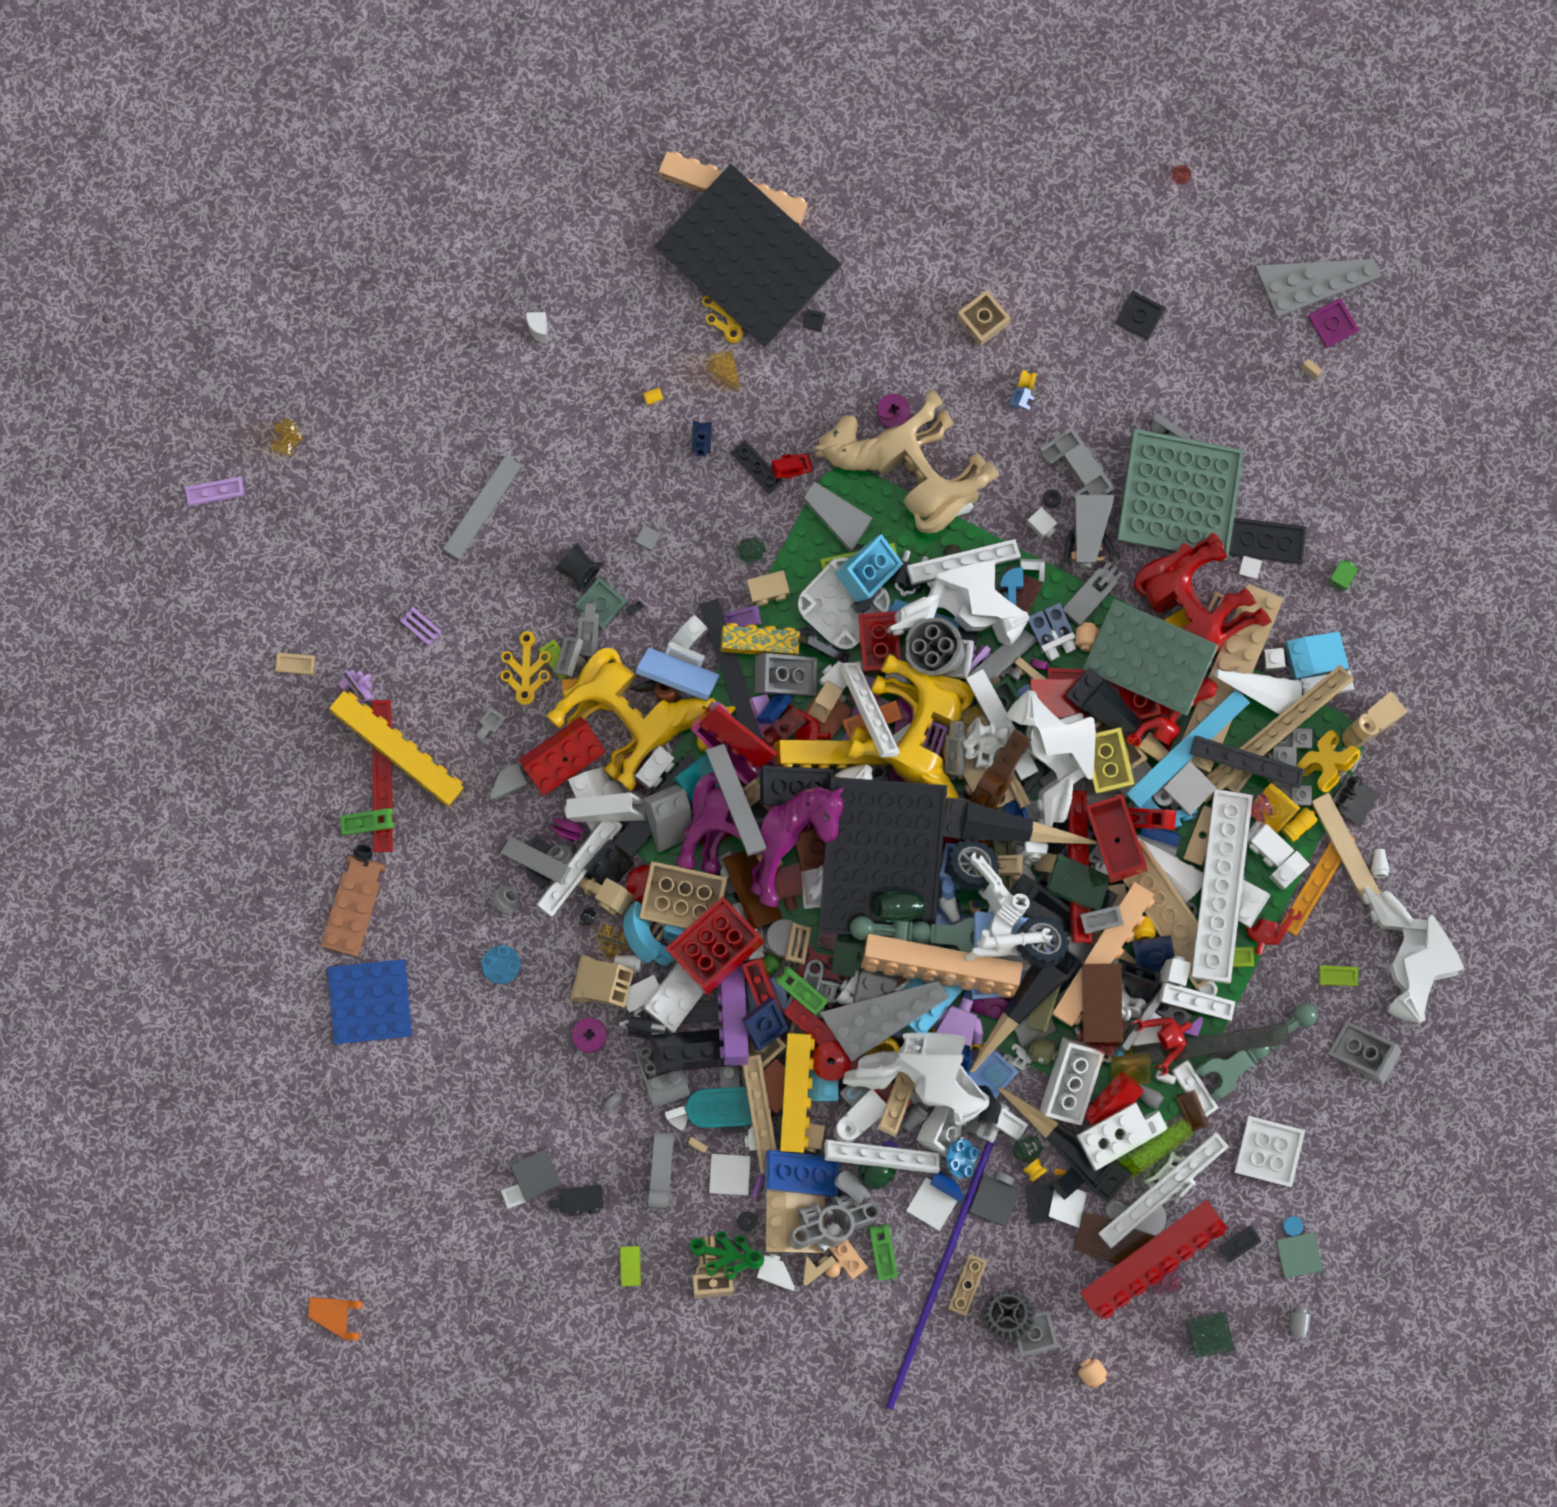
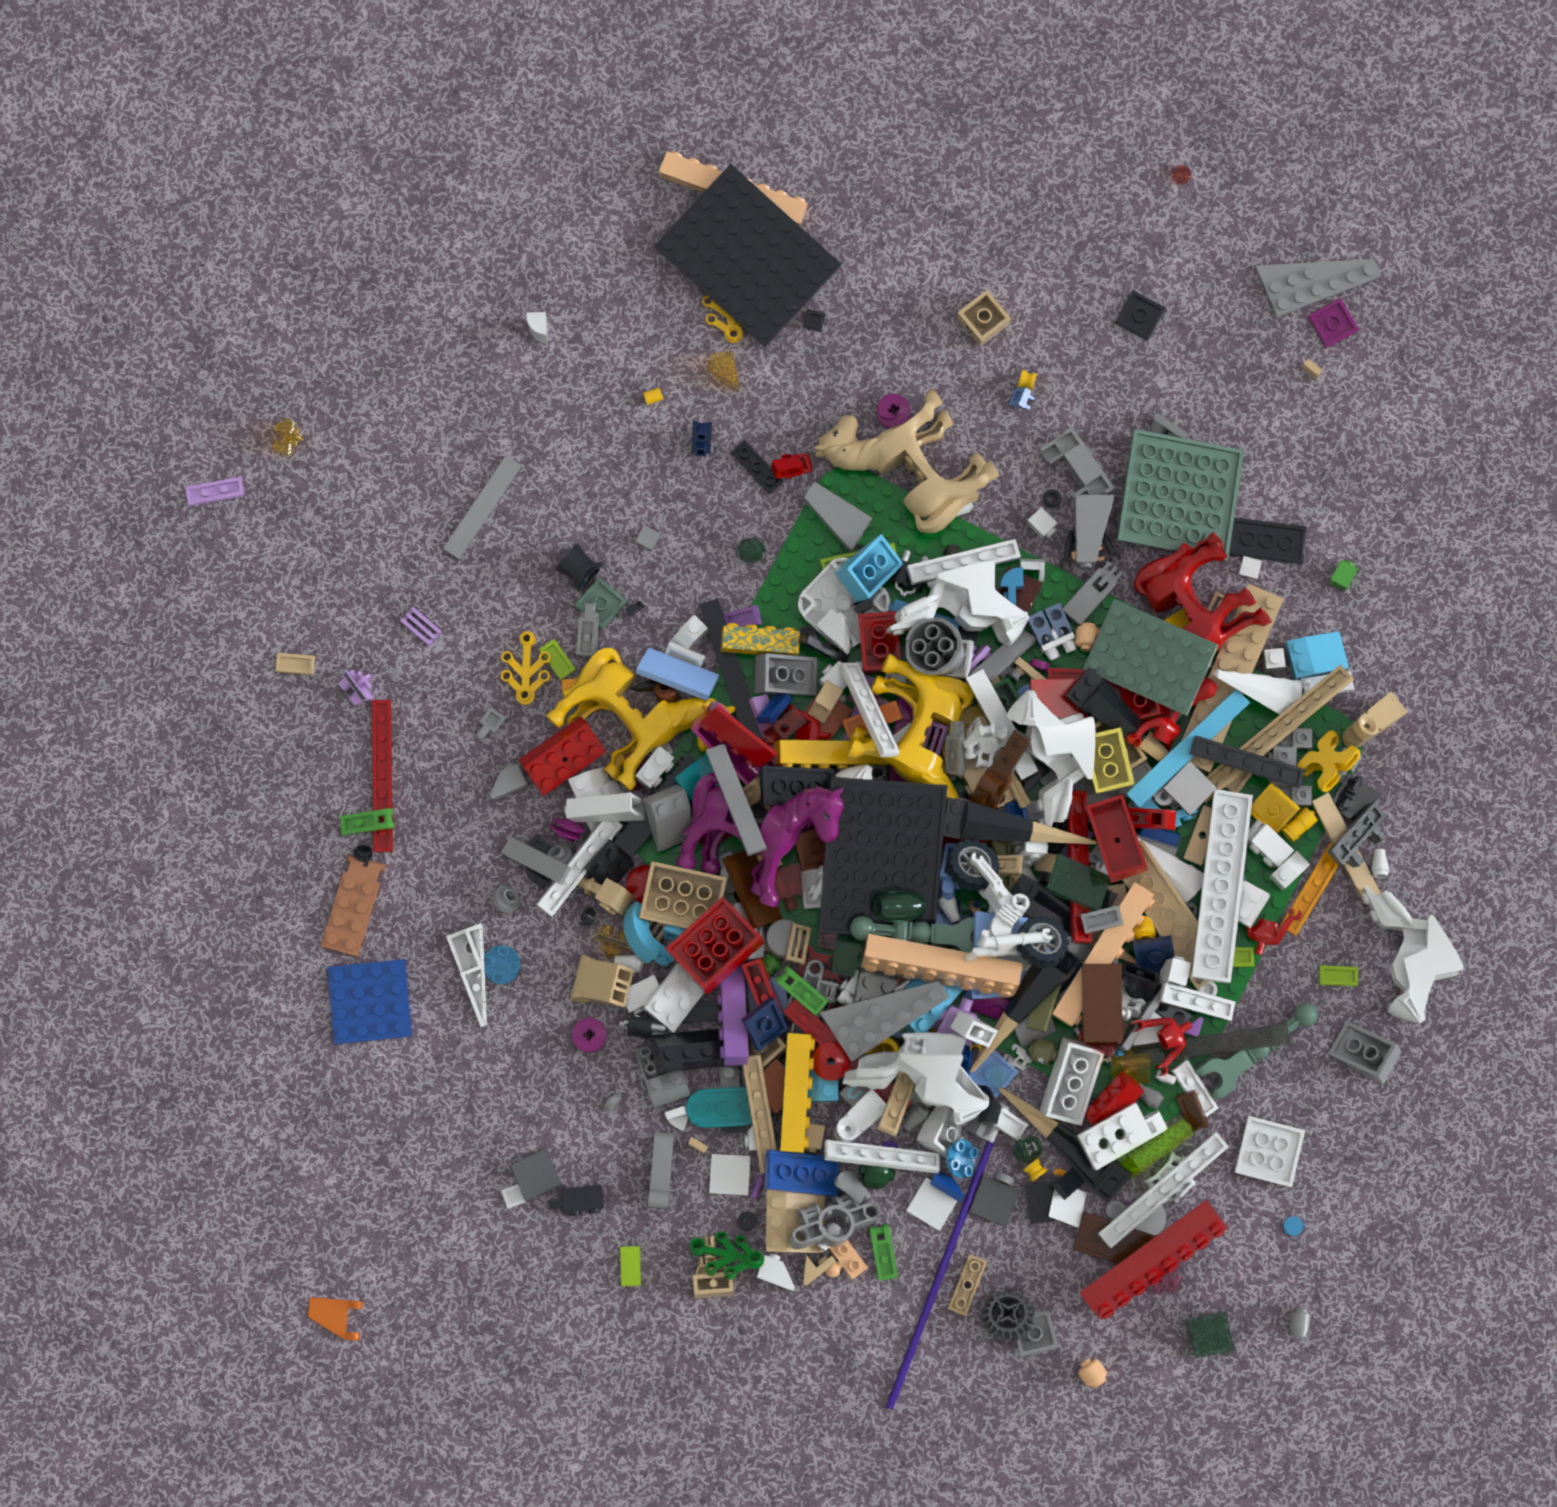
(396, 749): yellow brick -> none
(469, 956): none -> white wedge
(570, 657): light grey tile -> none
(768, 588): tan brick -> none
(836, 629): none -> white slope
(973, 1029): none -> white slope
(1239, 1244): black plate -> none
(1262, 803): clear pink piece -> none
(1299, 1255): sand green tile -> none
(1362, 827): none -> dark grey hinge

